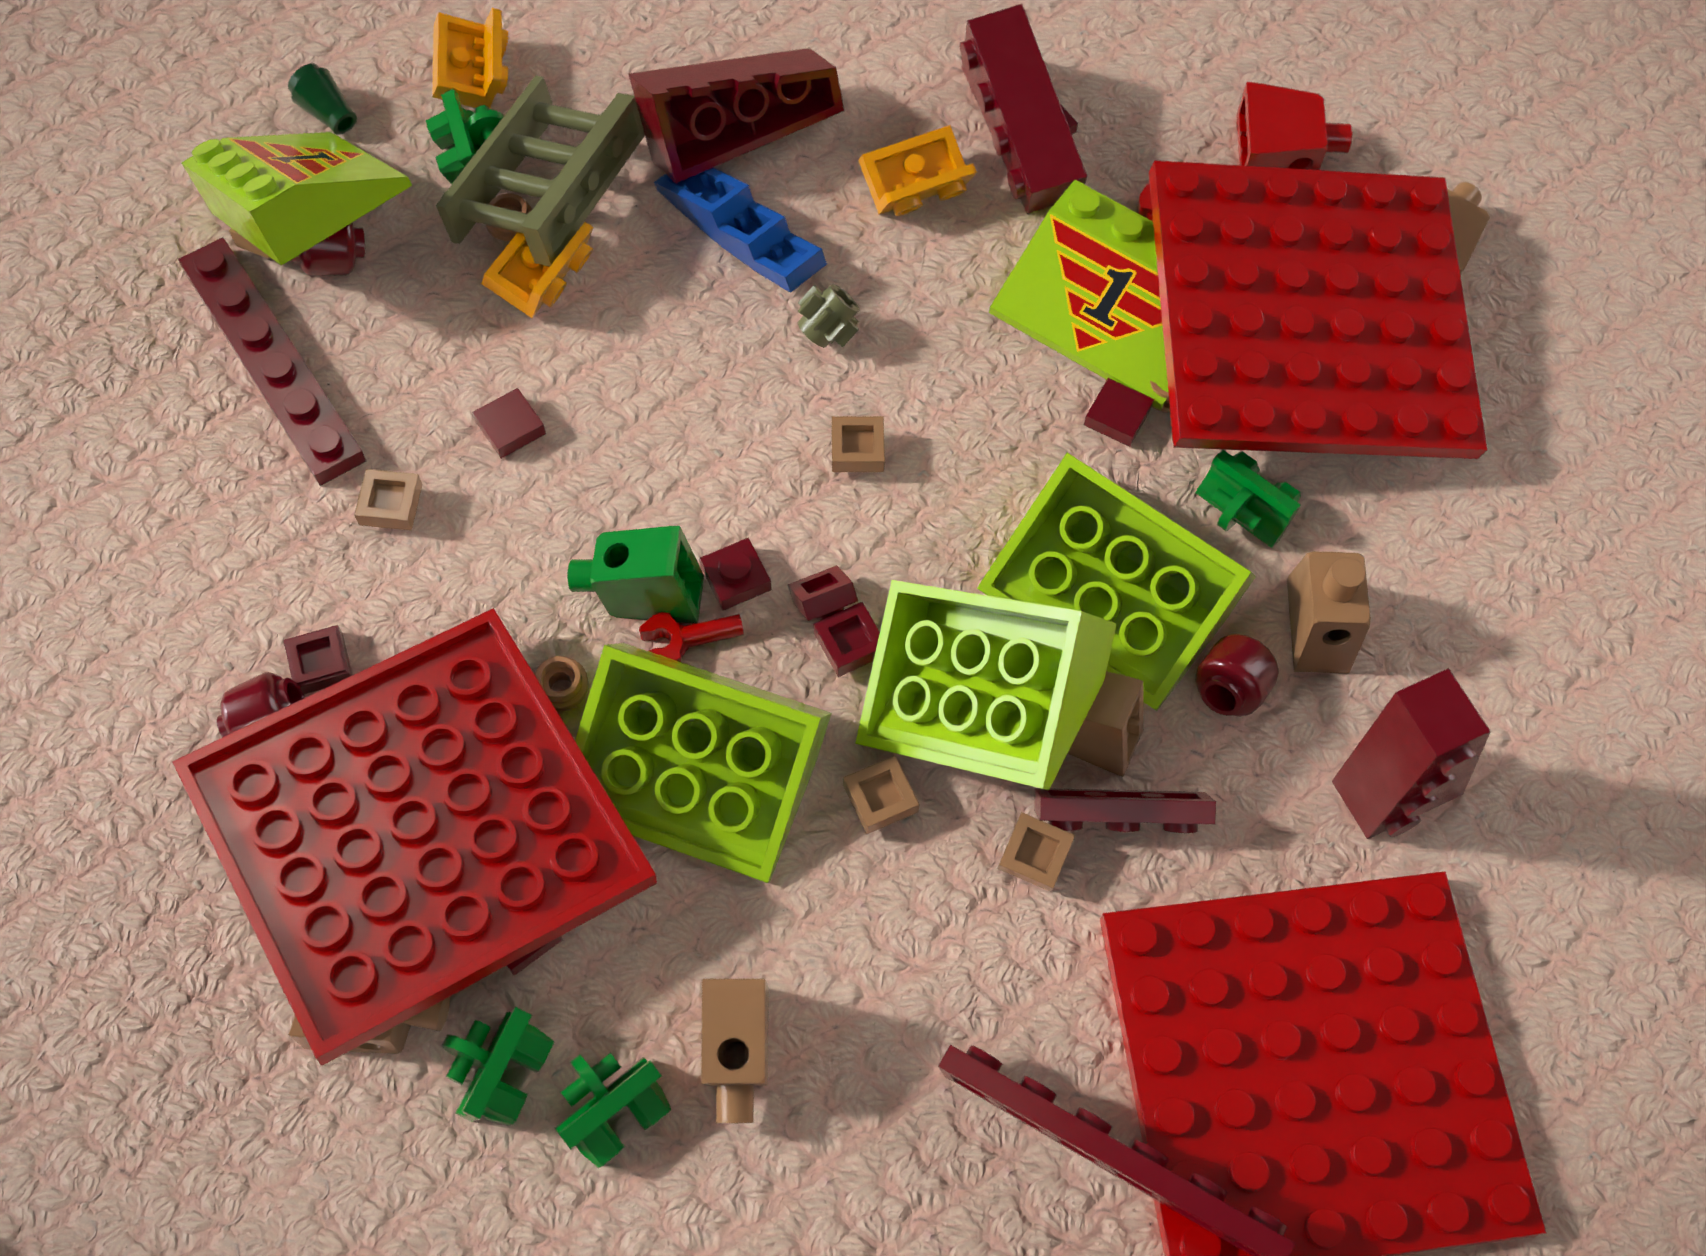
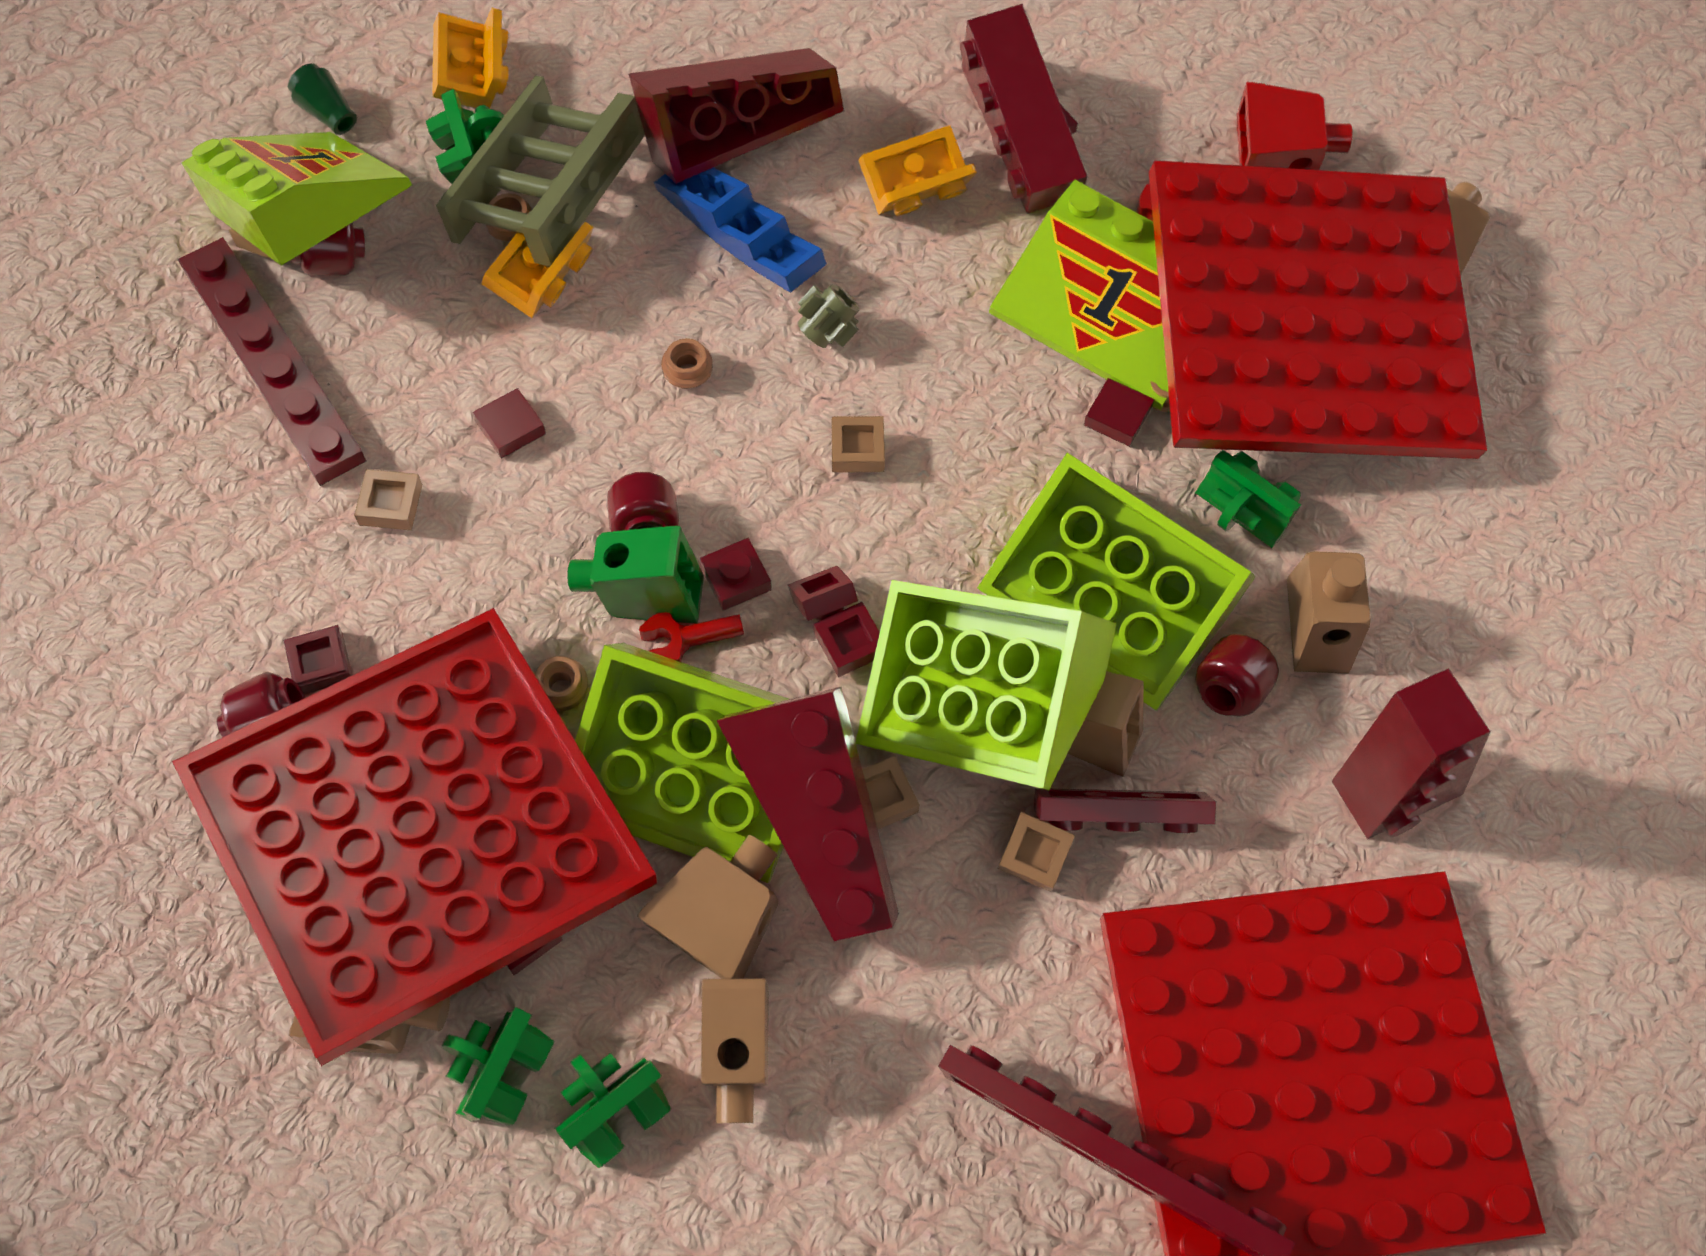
(641, 502): none -> dark red head
(686, 352): none -> nougat plate
(717, 908): none -> medium nougat torso
(816, 797): none -> dark red wedge

